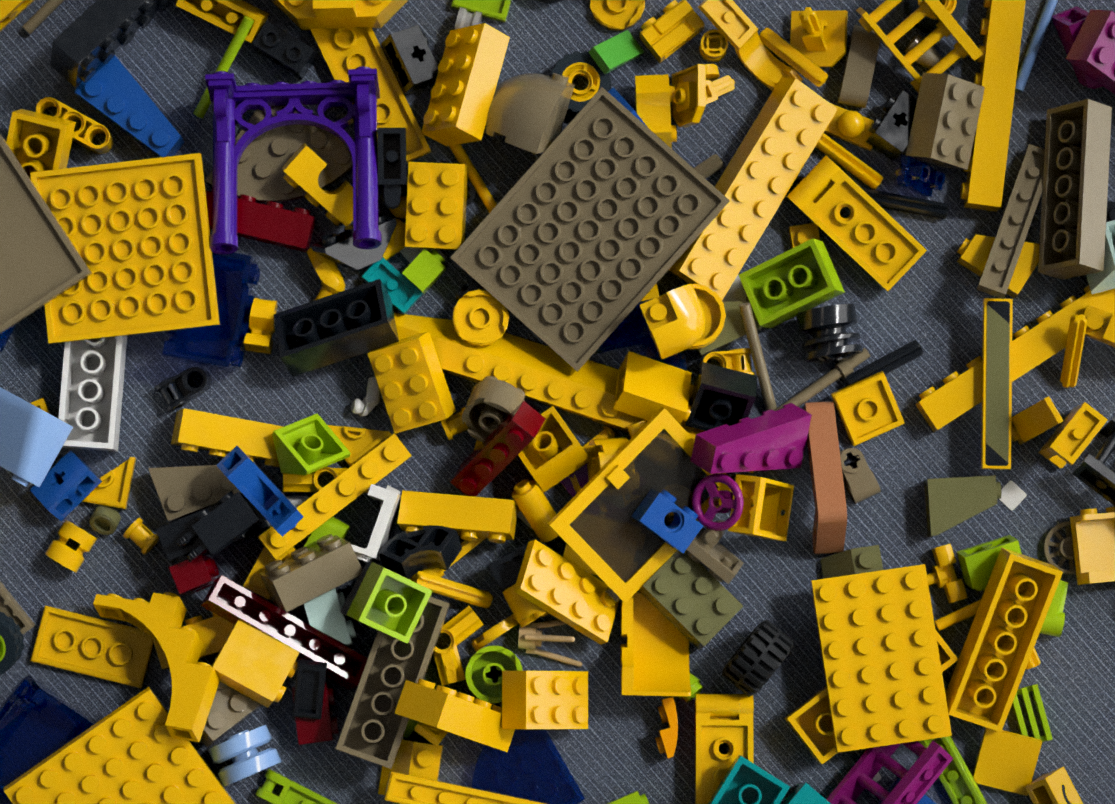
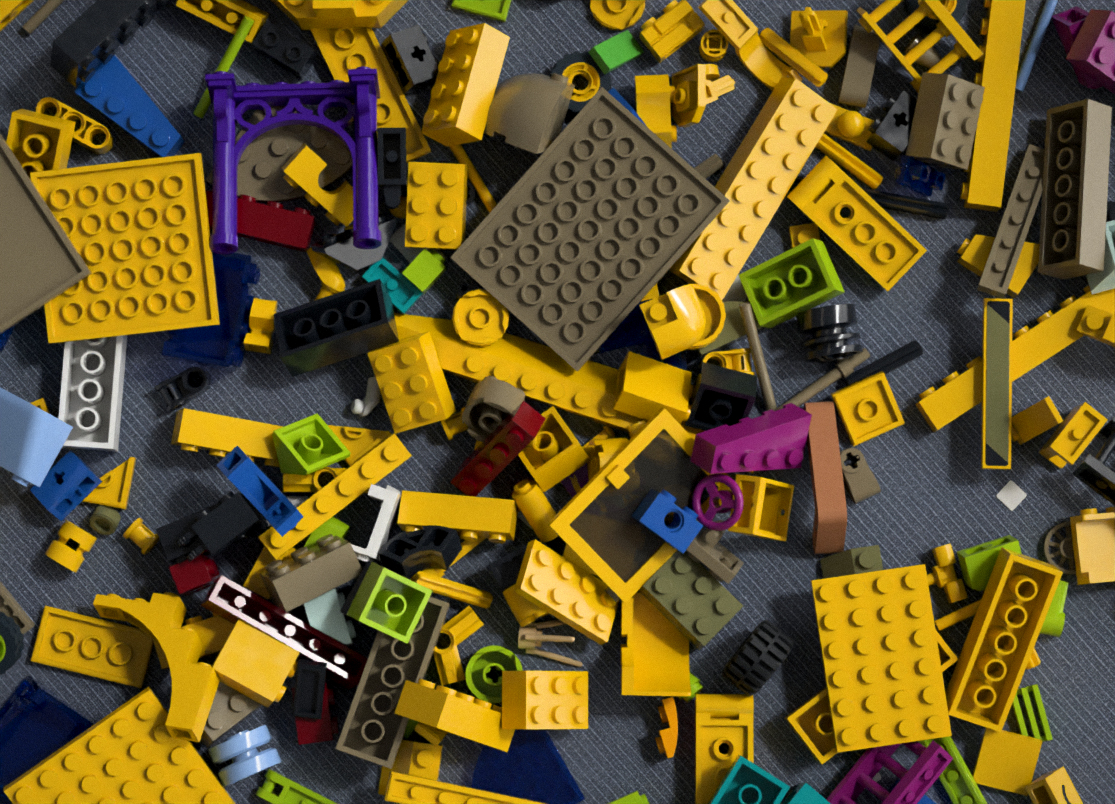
(189, 488): dark tan wedge -> none
(397, 240): yellow arm -> none
(467, 19): light grey wheel -> none
(494, 632): yellow tile -> none
(957, 499): olive slope -> none
(1073, 350): yellow axle -> none

